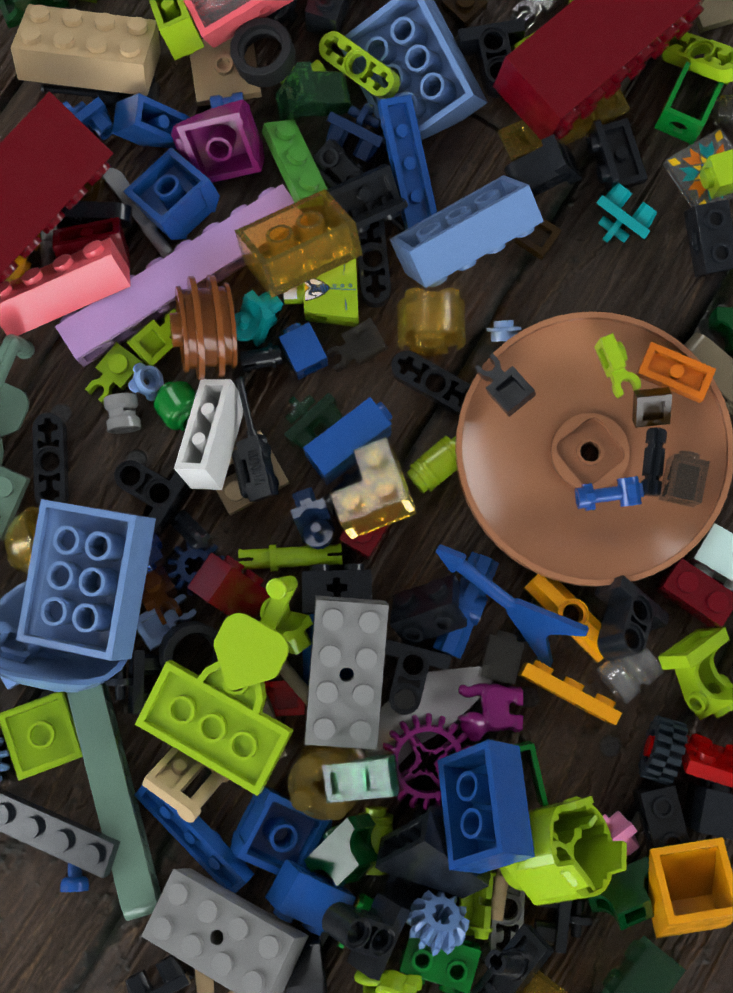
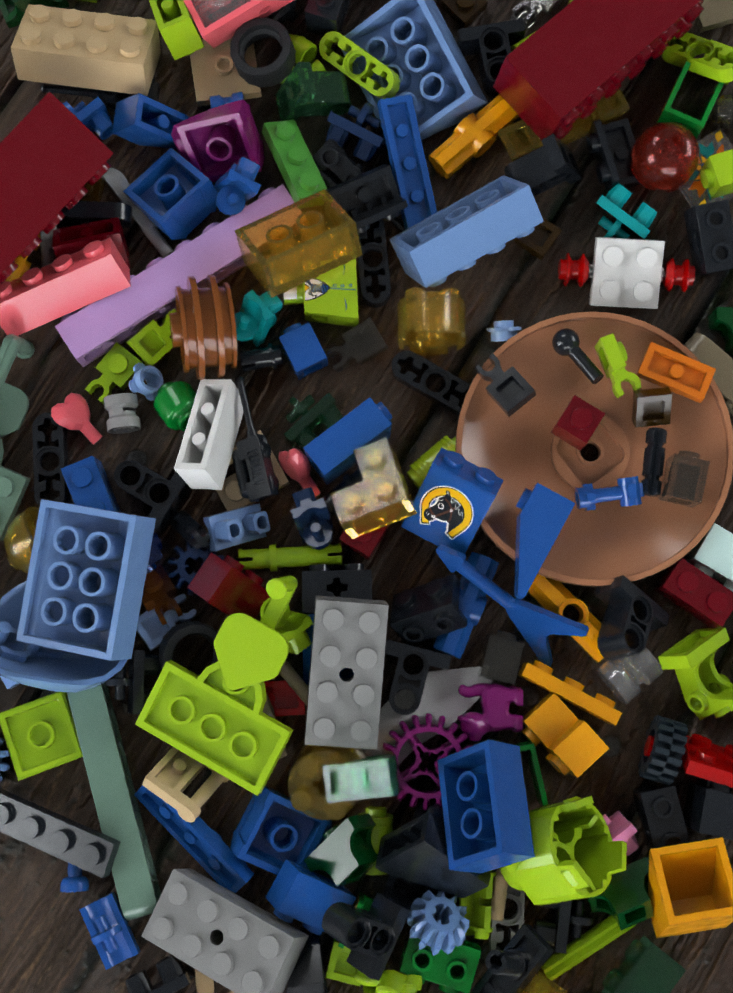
(75, 415): none -> coral rock
(90, 484): none -> blue brick
(109, 930): none -> blue hips
(236, 526): none -> medium blue hips
(237, 186): none -> blue hips
(297, 467): none -> coral rock
(305, 49): none -> lime hose
(338, 968): none -> lime plate
(452, 501): none -> blue panel
(472, 137): none -> light orange piece
(537, 528): none -> blue slope
(567, 343): none -> black bar
(569, 741): none -> light orange brick
(577, 423): none -> dark red brick
(583, 947): none -> lime axle
(626, 272): none -> white plate
(665, 156): none -> clear red cylinder

